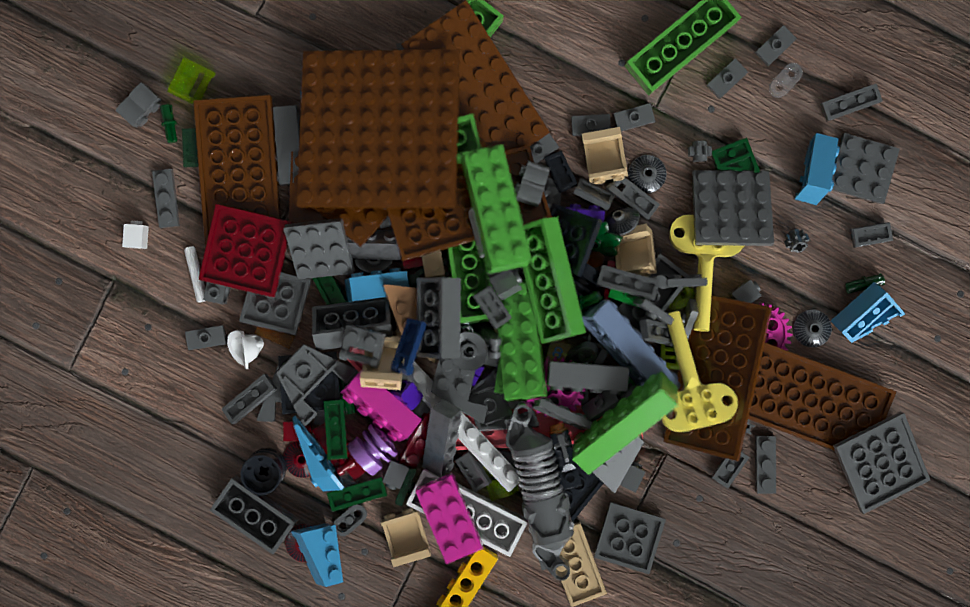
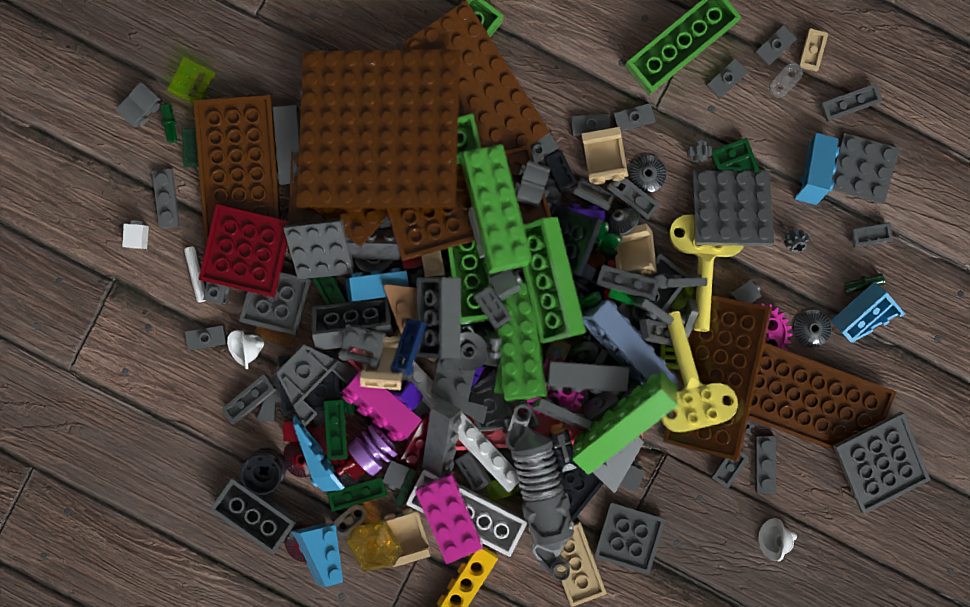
(374, 546): none -> clear yellow brick
(775, 539): none -> white helmet
(813, 49): none -> tan plate

